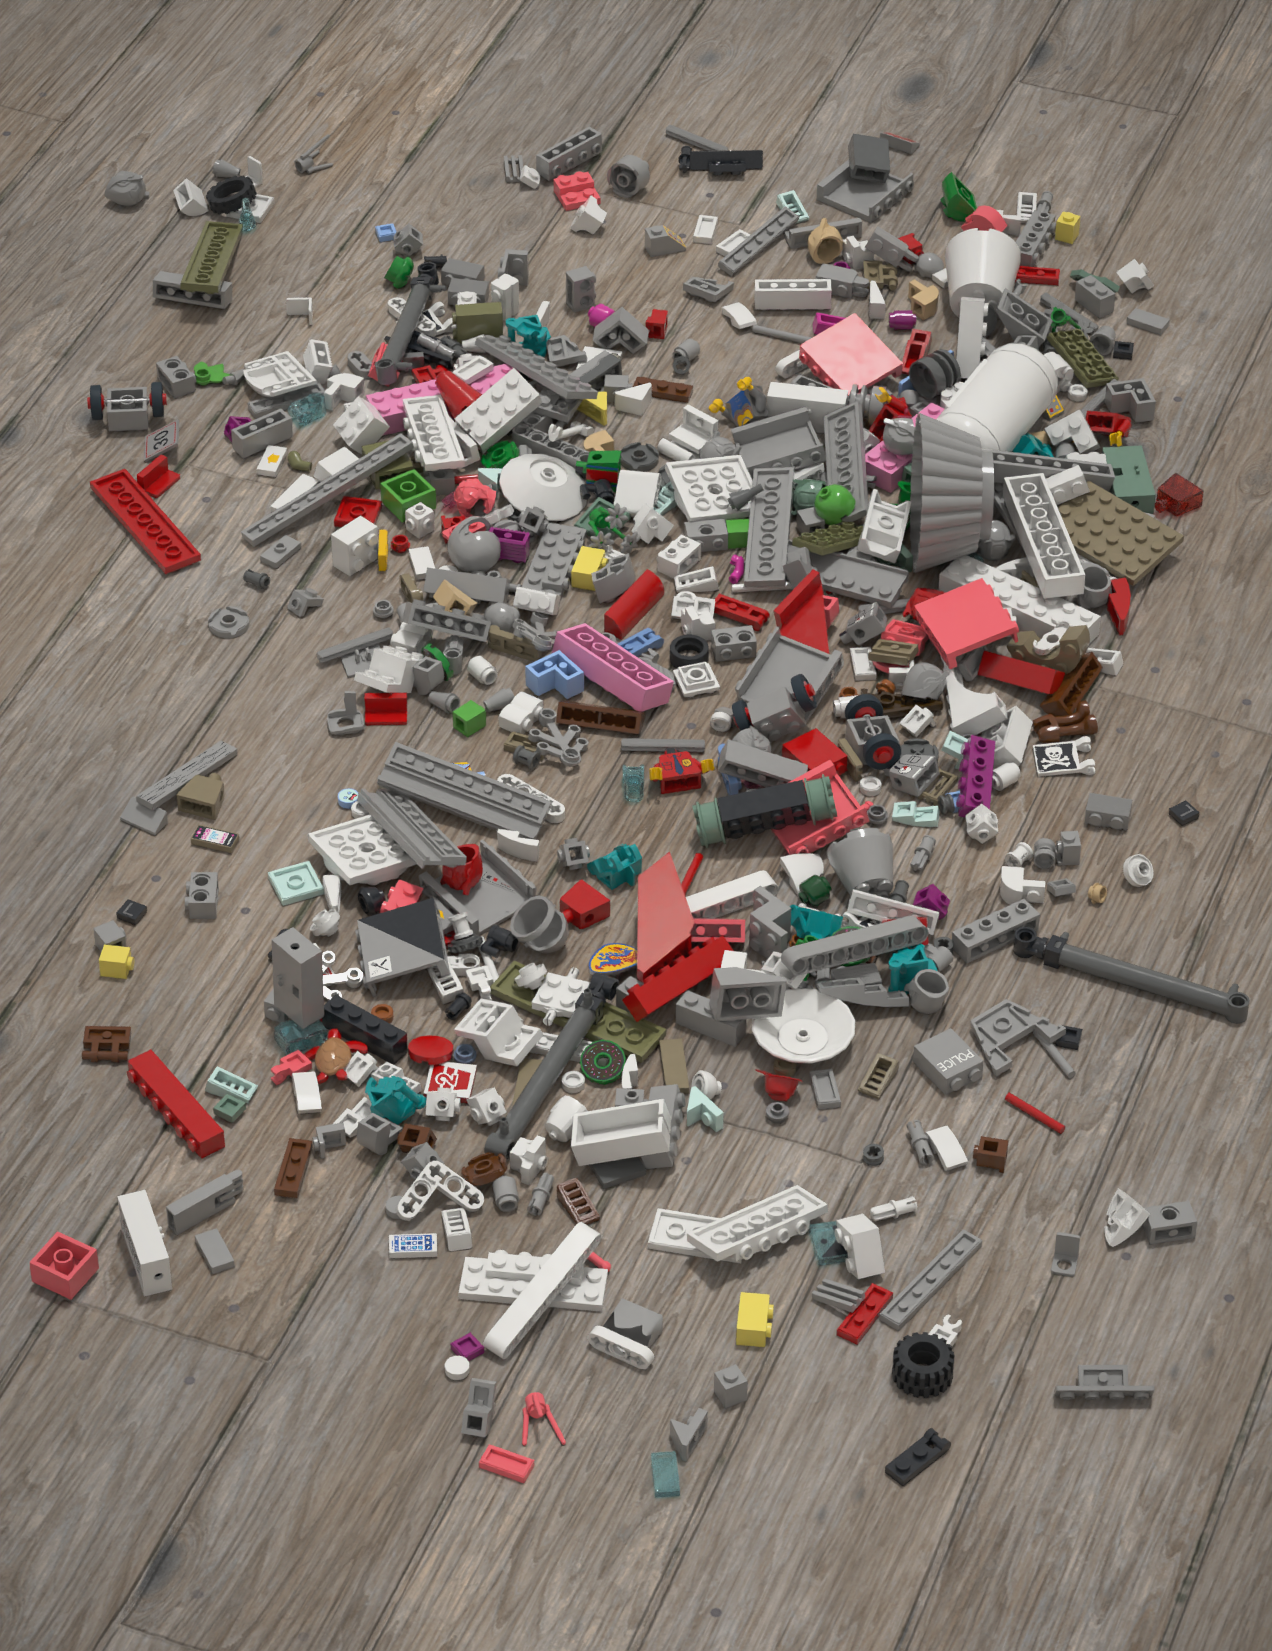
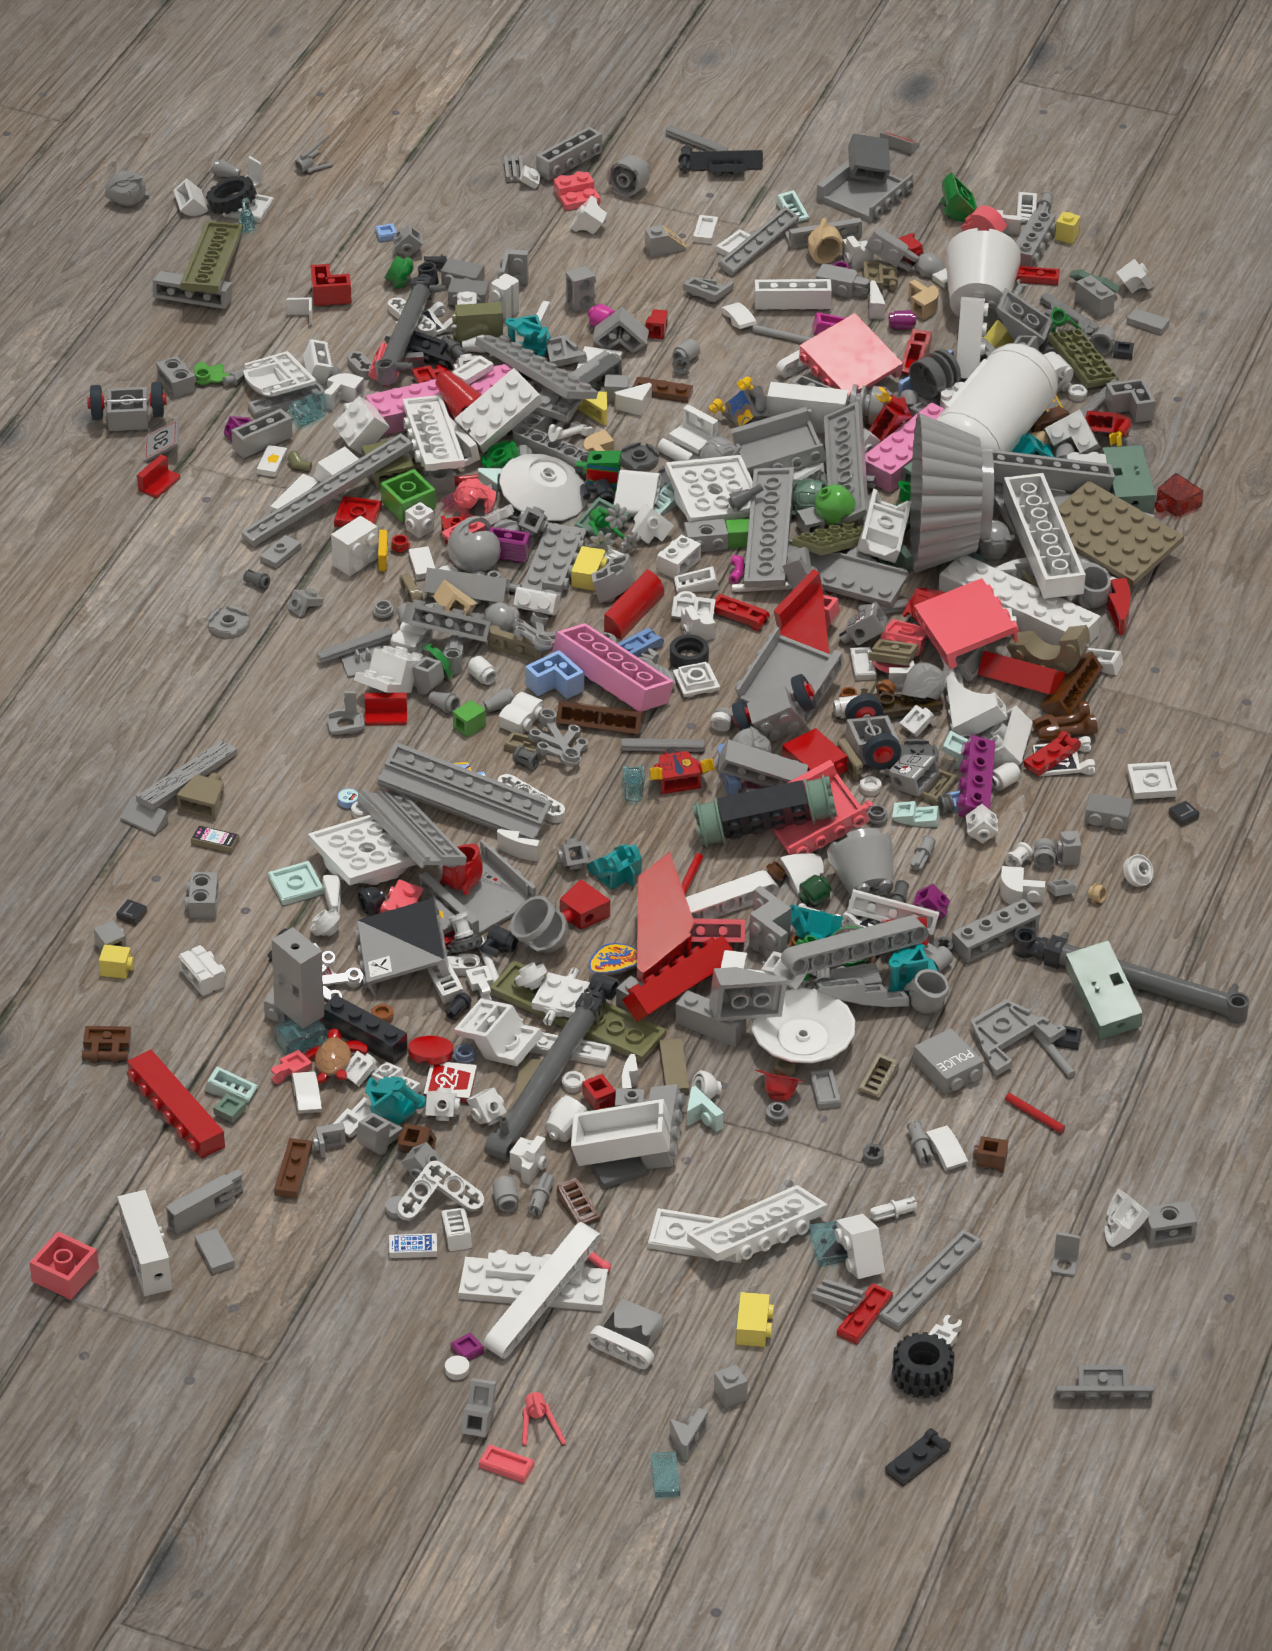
(145, 521): red plate -> none
(202, 970): none -> white brick
(329, 288): none -> red brick
(435, 346): light grey pin -> none
(484, 1169): reddish brown tile -> none
(599, 1050): tile -> none
(599, 1092): none -> red brick
(733, 643): light grey brick -> none
(776, 871): none -> reddish brown plate
(899, 435): light grey helmet -> none
(999, 335): none -> light yellow slope
(1043, 647): white piece -> none
(1049, 418): none -> reddish brown slope
(1052, 754): none -> red plate
(1067, 484): white brick -> none
(1104, 990): none -> brick
(1151, 780): none -> white plate

